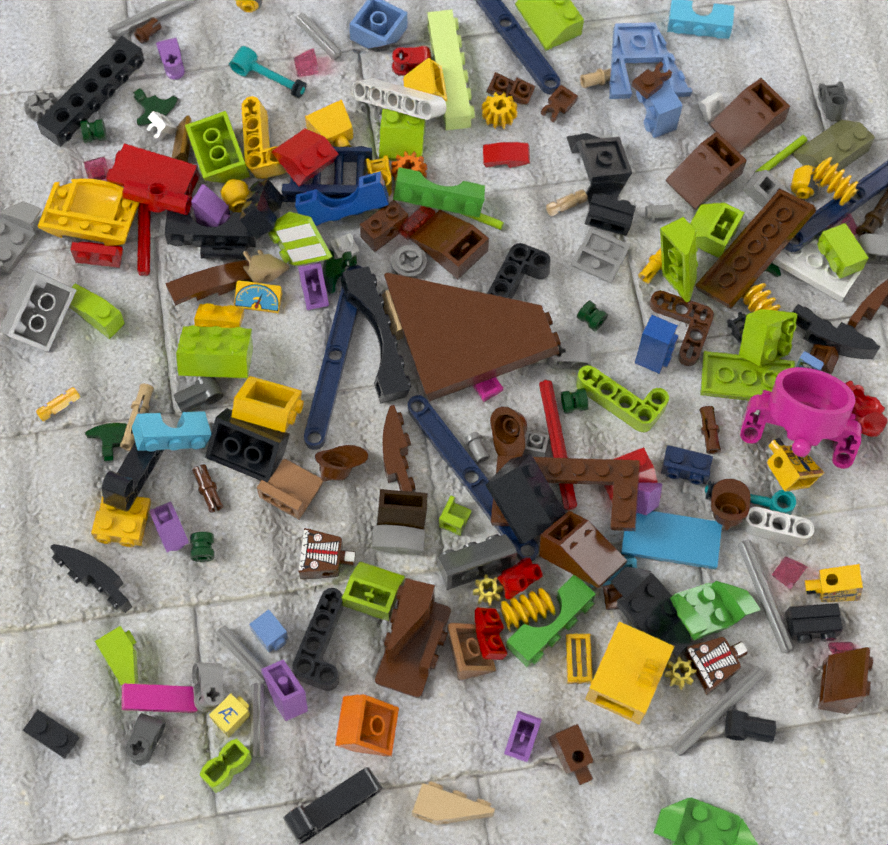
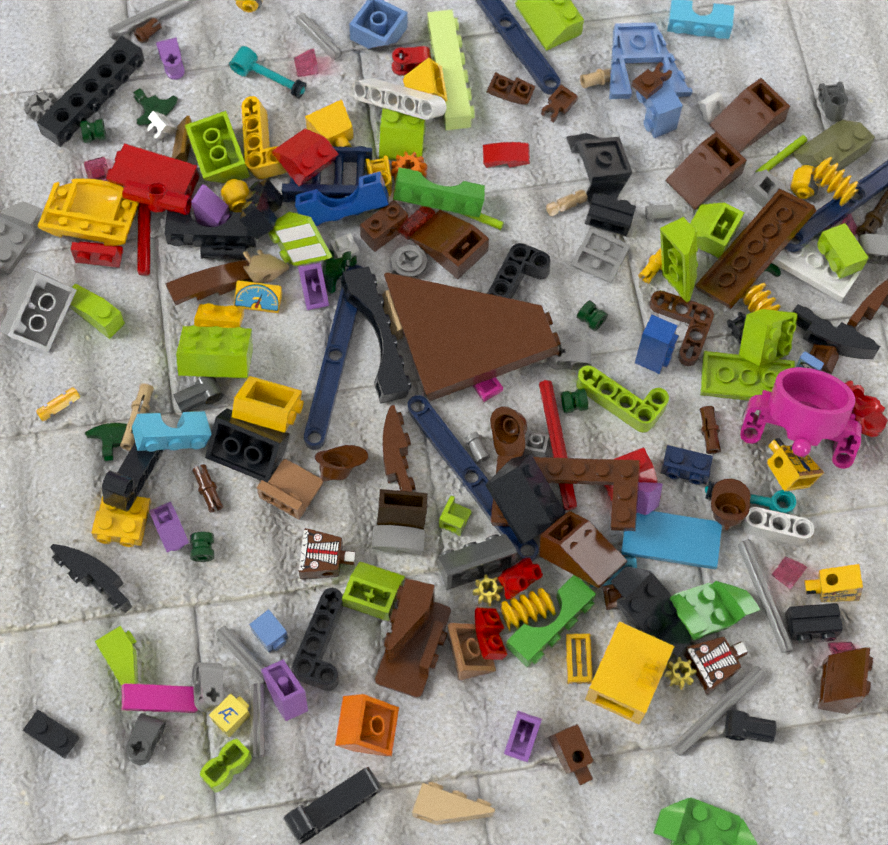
(499, 110): yellow gear -> none

